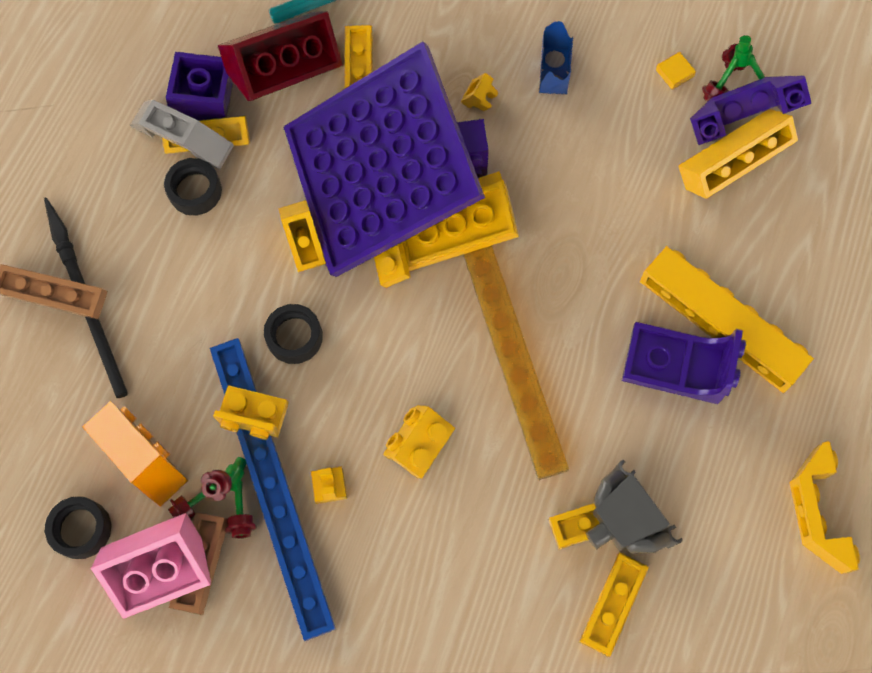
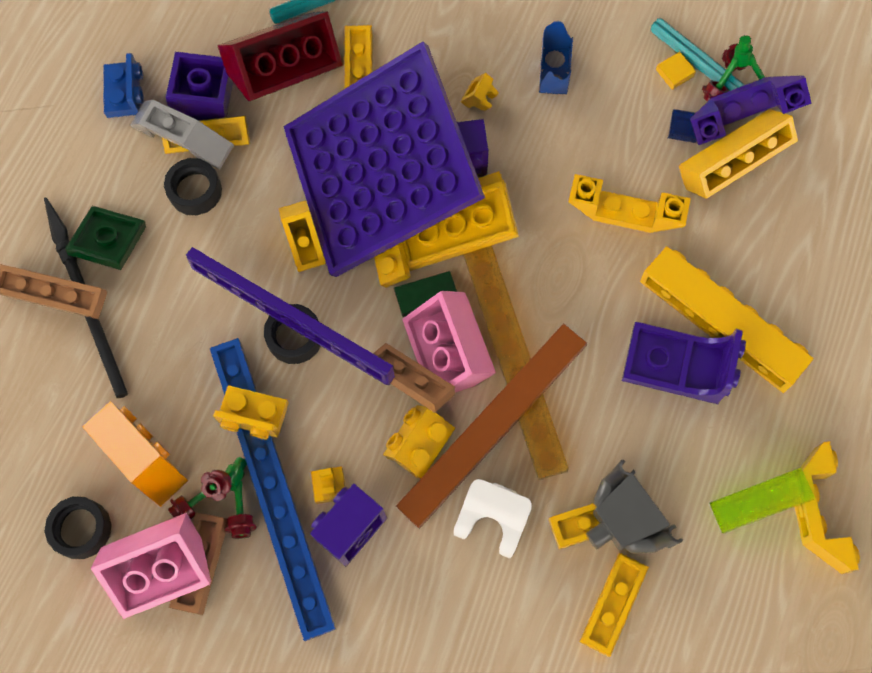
(106, 237): none -> dark green tile
(122, 88): none -> blue bracket
(291, 317): none -> dark purple tile
(348, 524): none -> dark purple brick
(416, 293): none -> dark green tile
(416, 380): none -> medium nougat plate
(449, 340): none -> bright pink slope
(491, 426): none -> dark orange tile
(497, 503): none -> white piece
(628, 211): none -> yellow slope
(681, 126): none -> clear blue tile
(693, 53): none -> teal axle
(762, 500): none -> clear neon green plate

